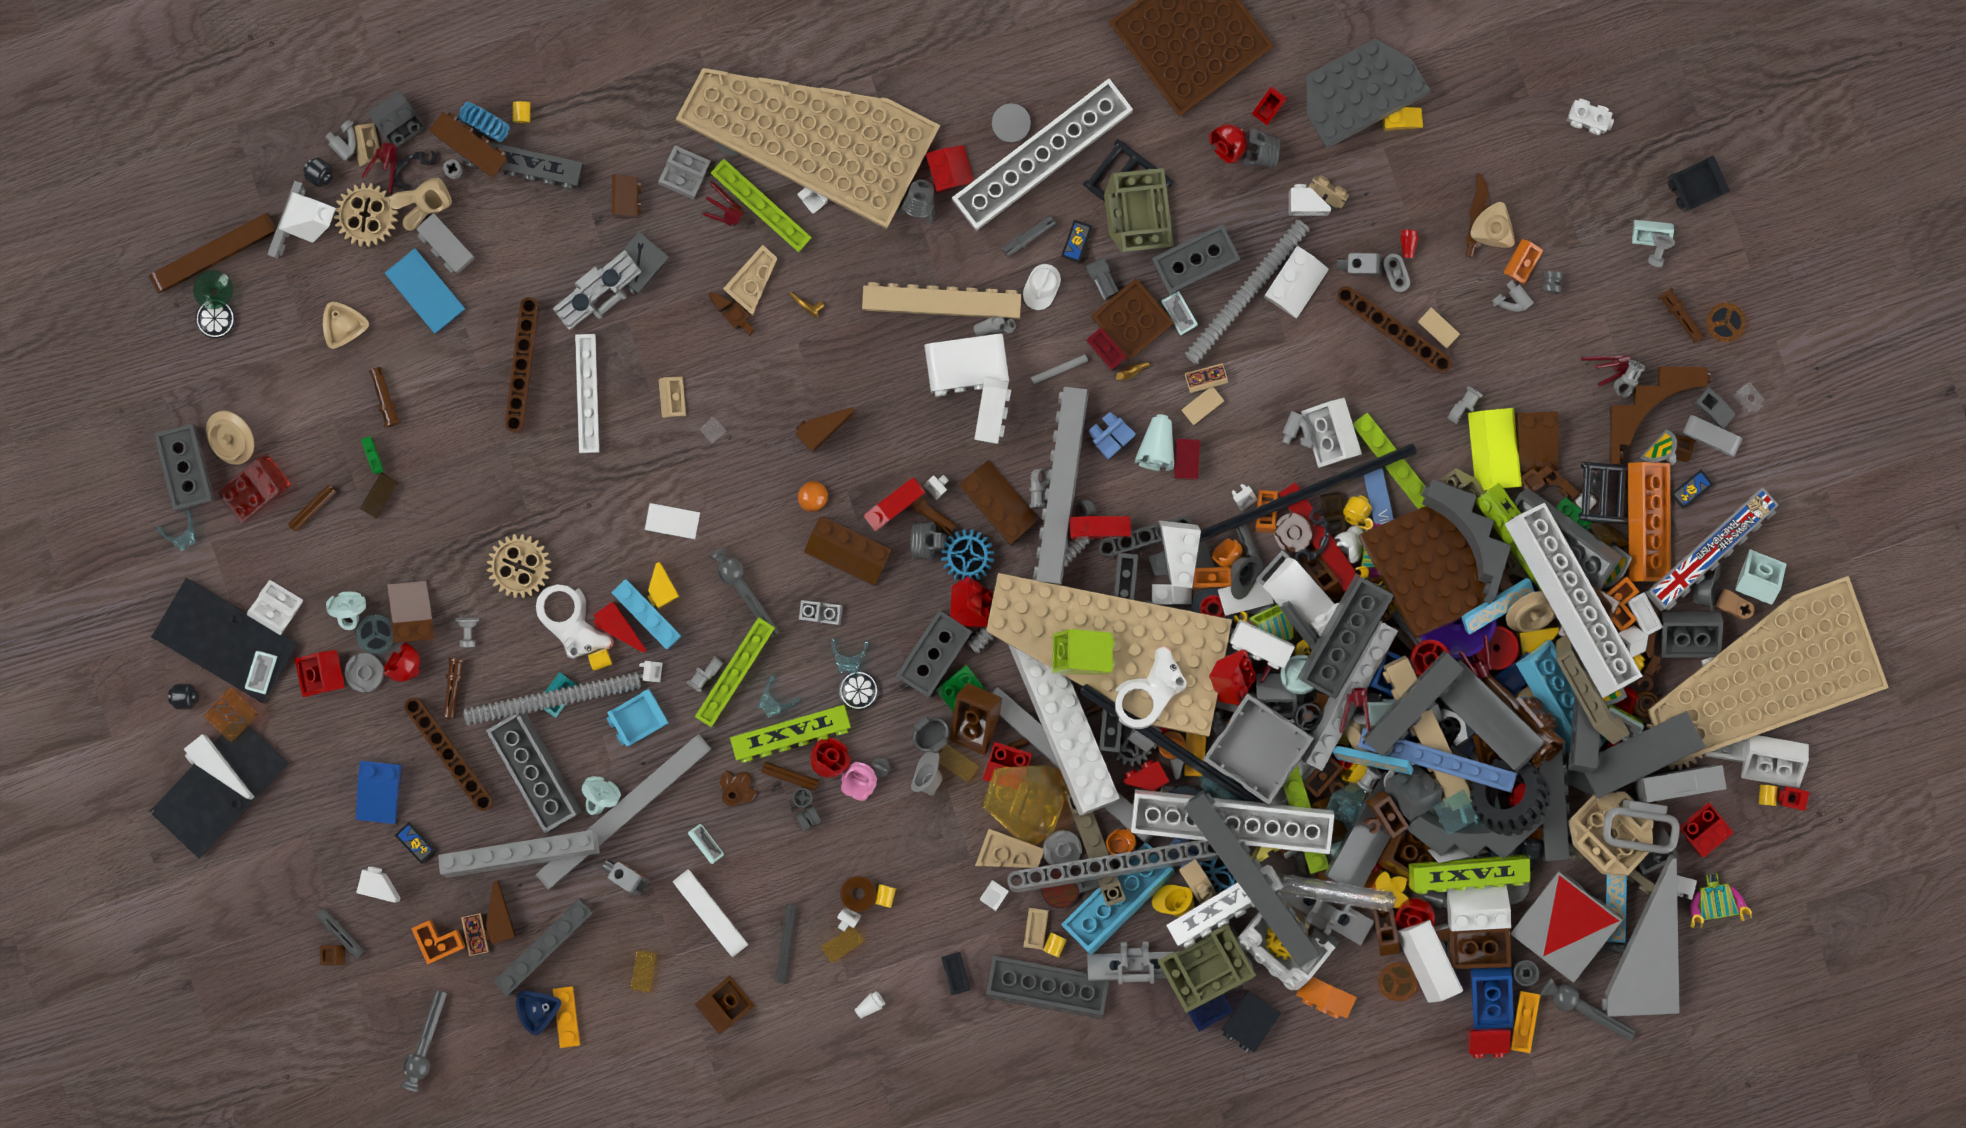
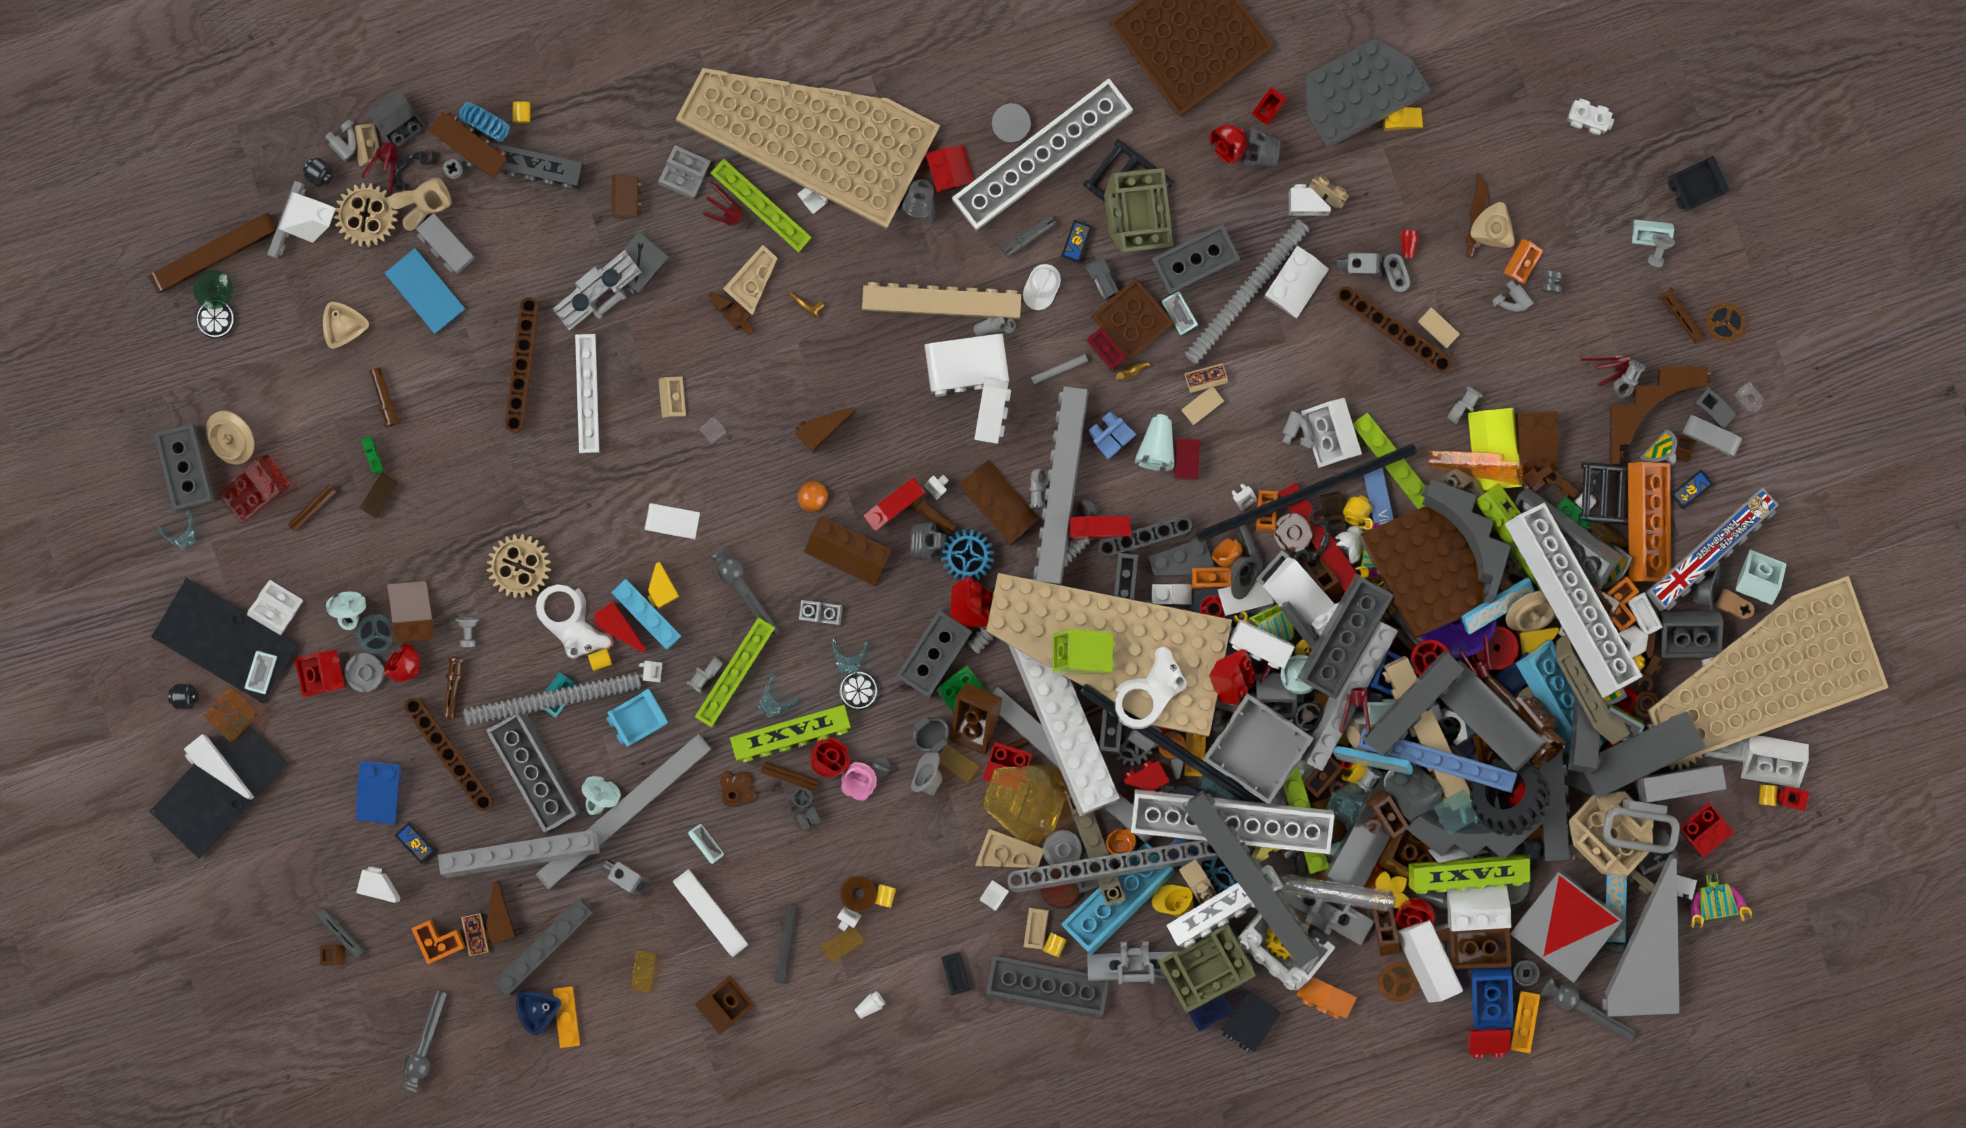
(1181, 551): white wedge -> none
(1481, 465): none -> clear orange wedge

